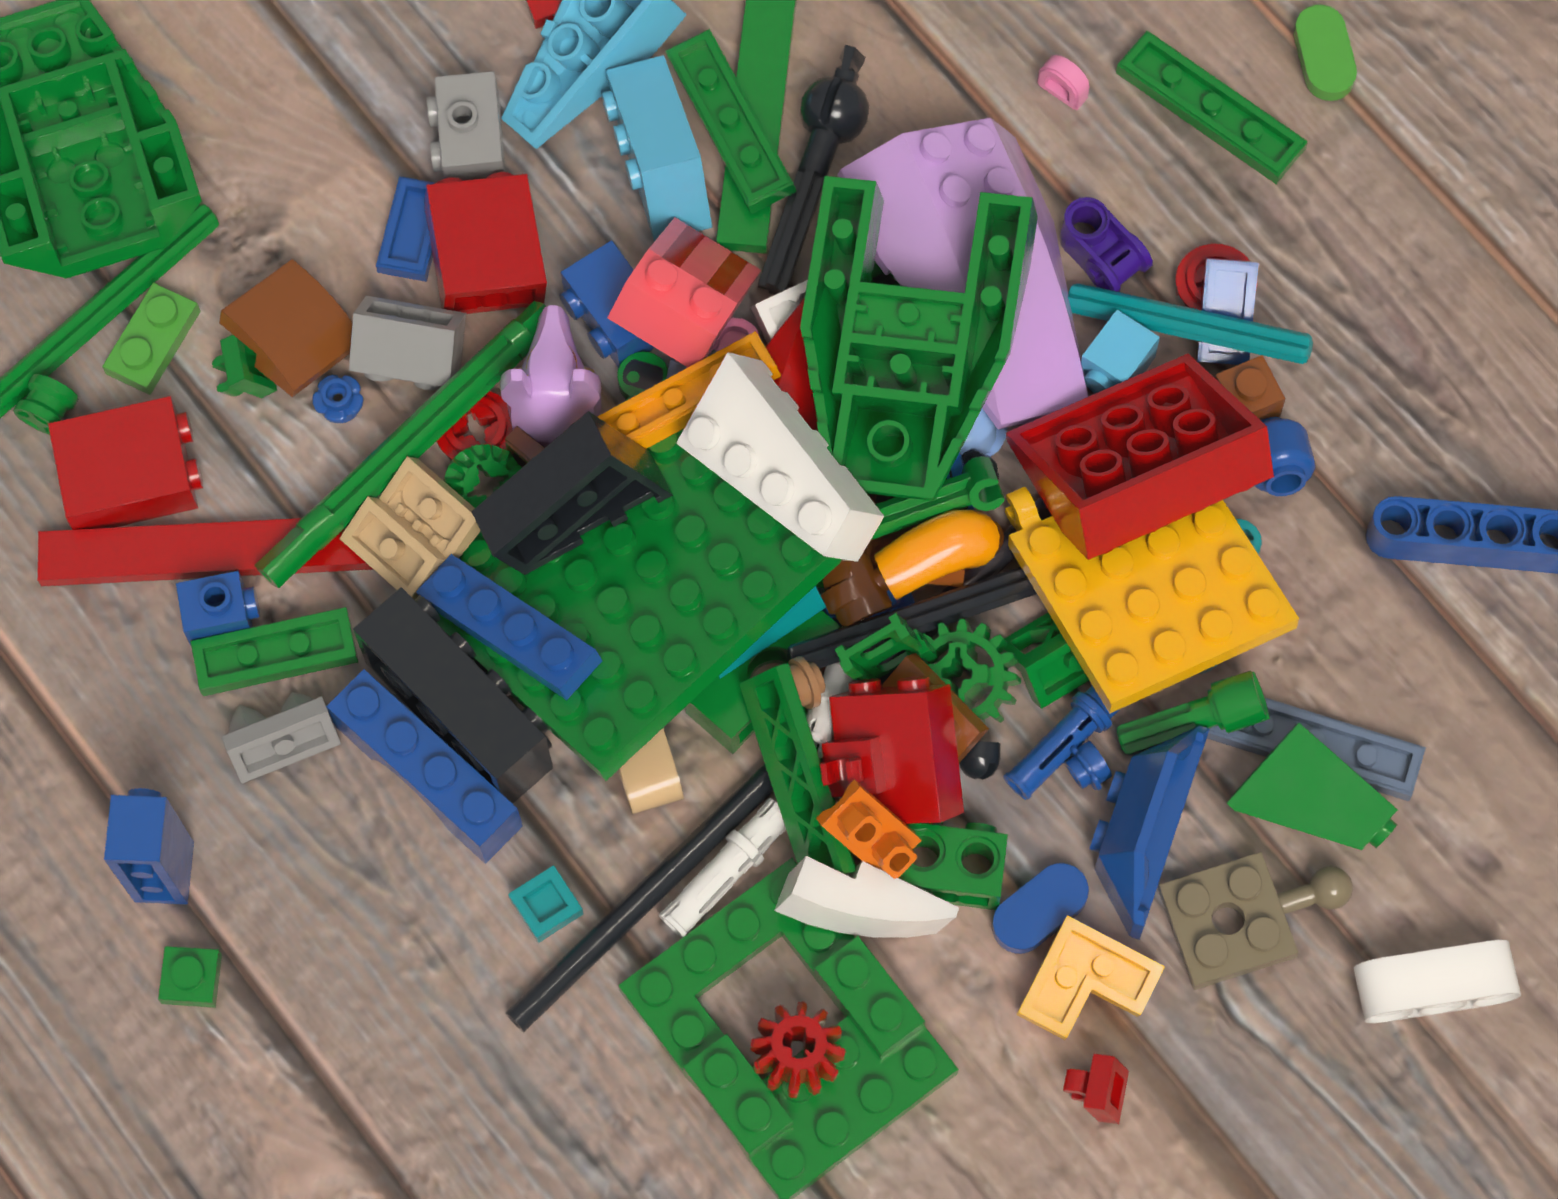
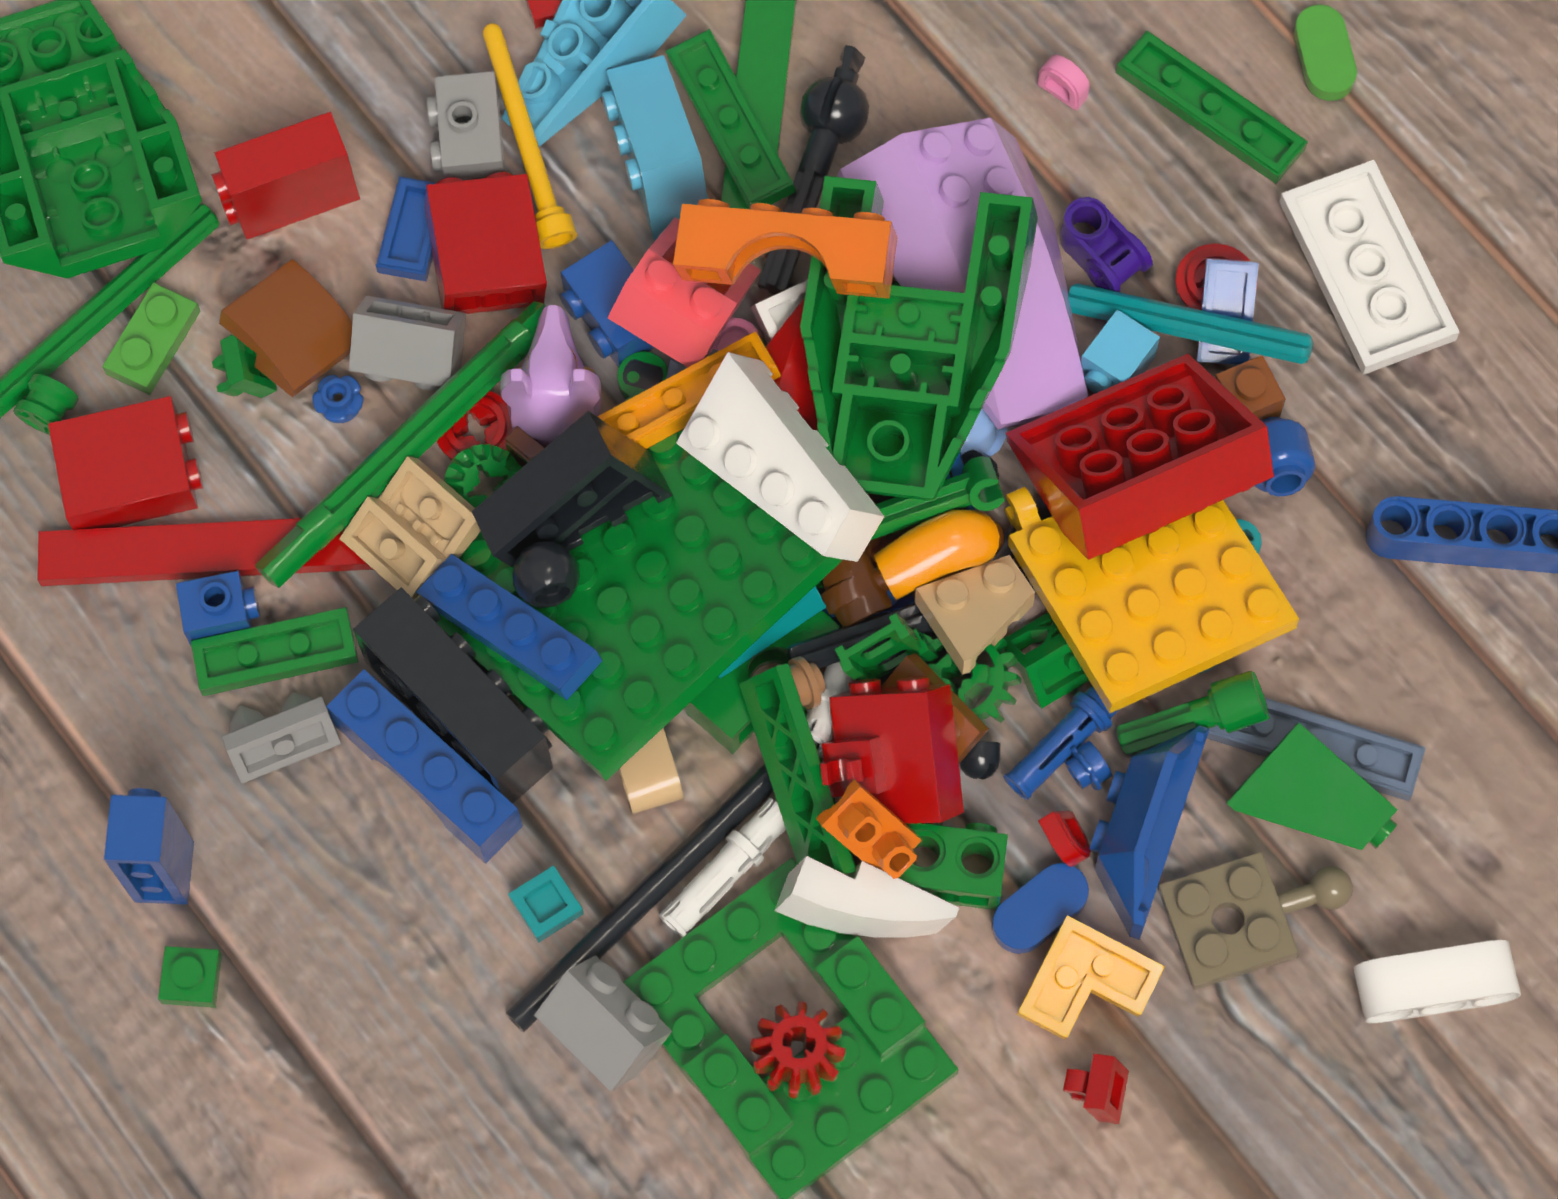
(285, 176): none -> red brick
(545, 574): none -> black piece
(553, 224): none -> yellow piece
(603, 1022): none -> light grey brick
(721, 241): none -> orange arch
(975, 608): none -> tan wing
(1066, 836): none -> red tile
(1368, 267): none -> white plate

